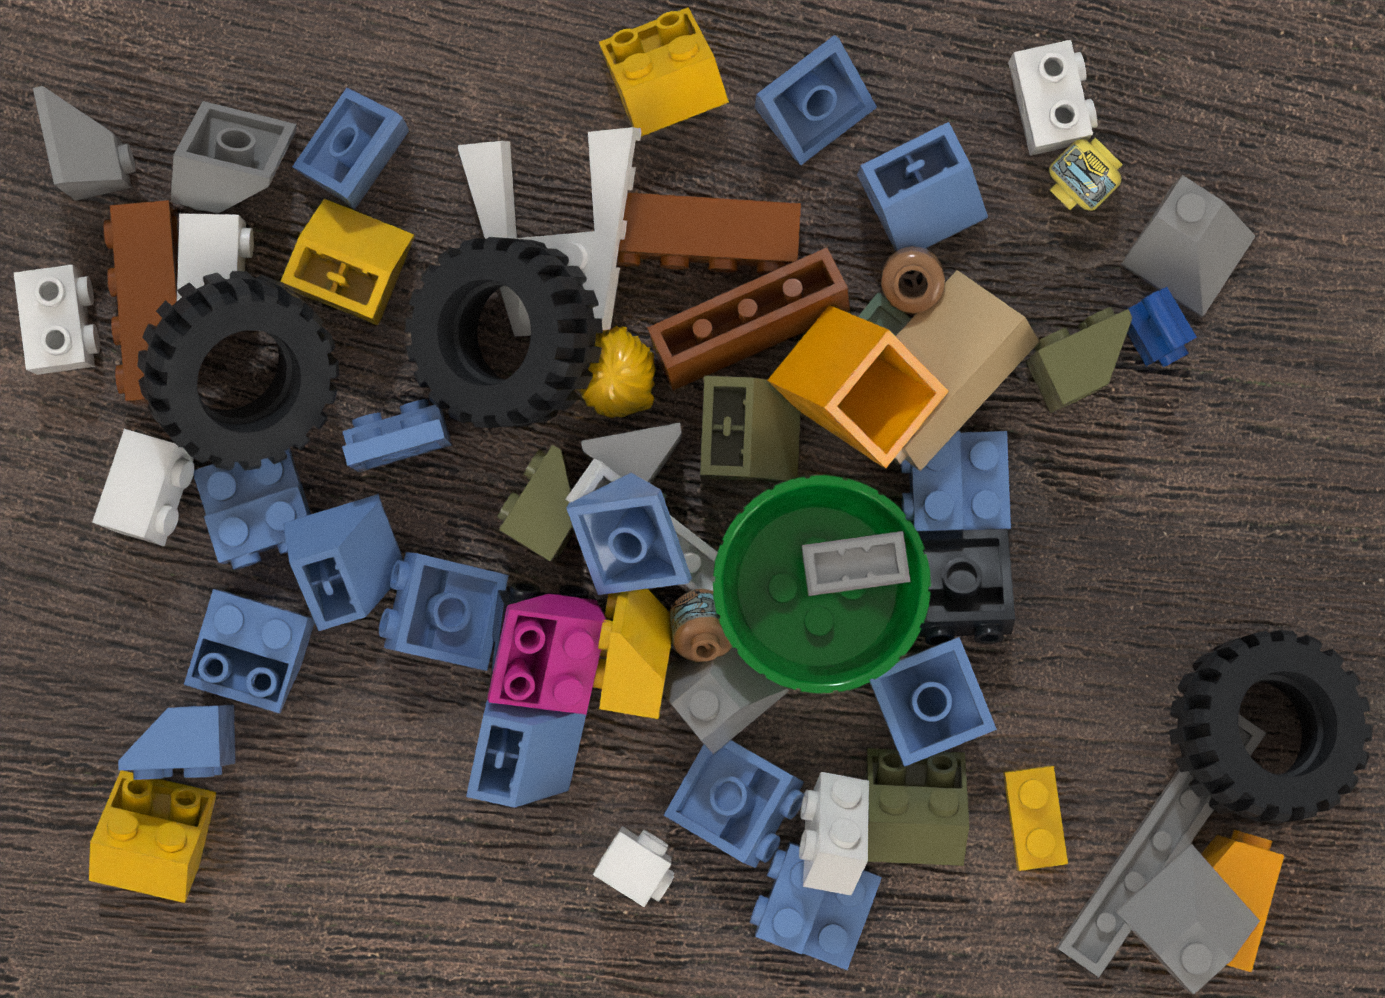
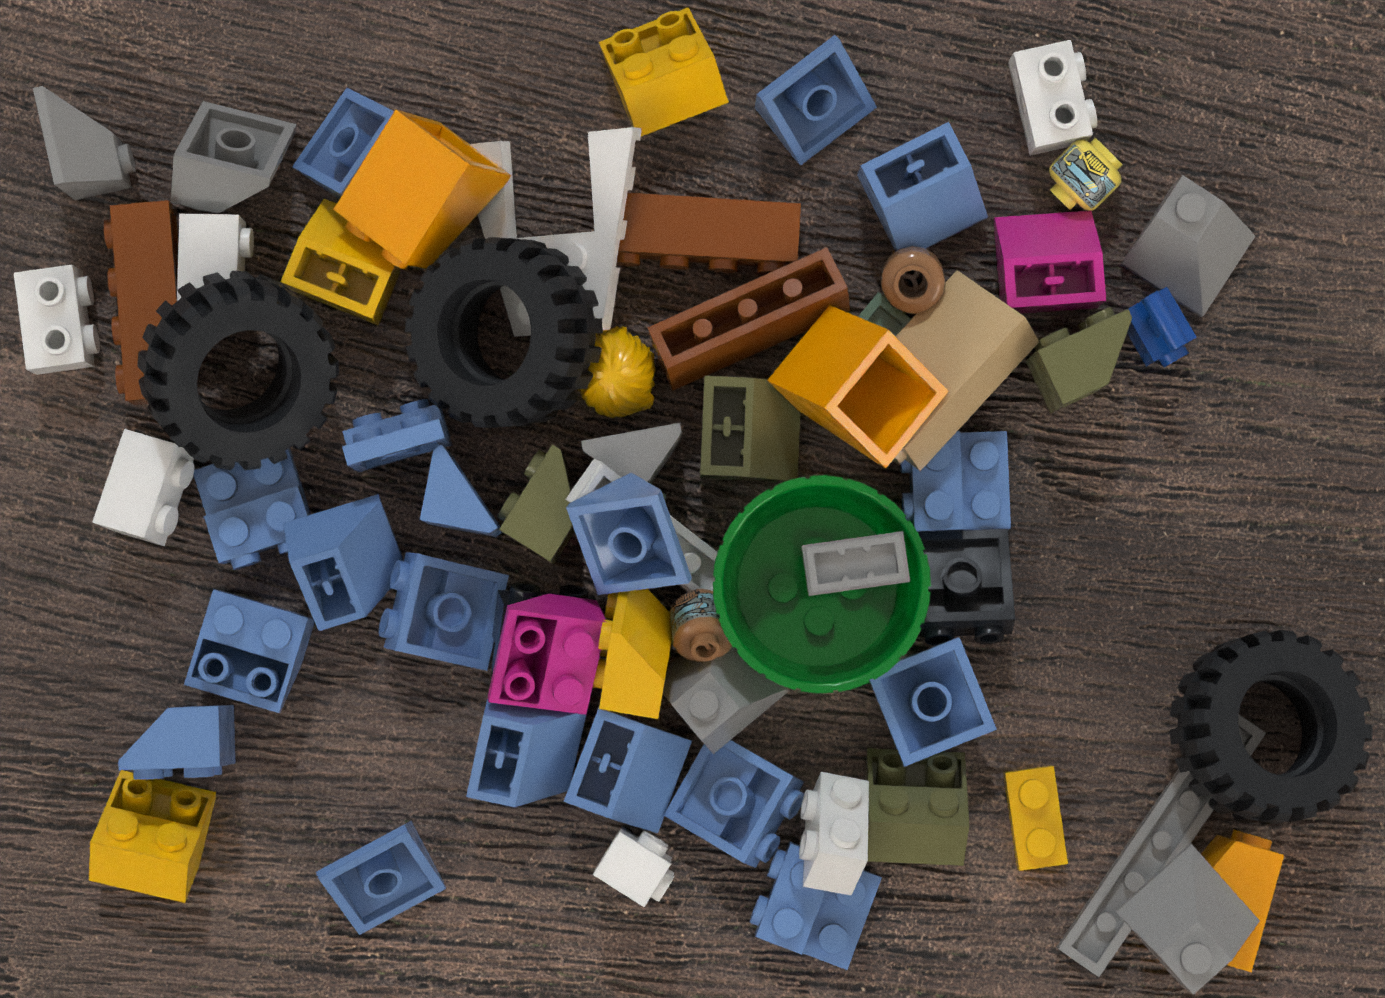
(382, 878): none -> medium blue slope
(418, 190): none -> light orange slope
(452, 500): none -> medium blue slope
(627, 770): none -> medium blue slope
(1049, 262): none -> dark pink slope

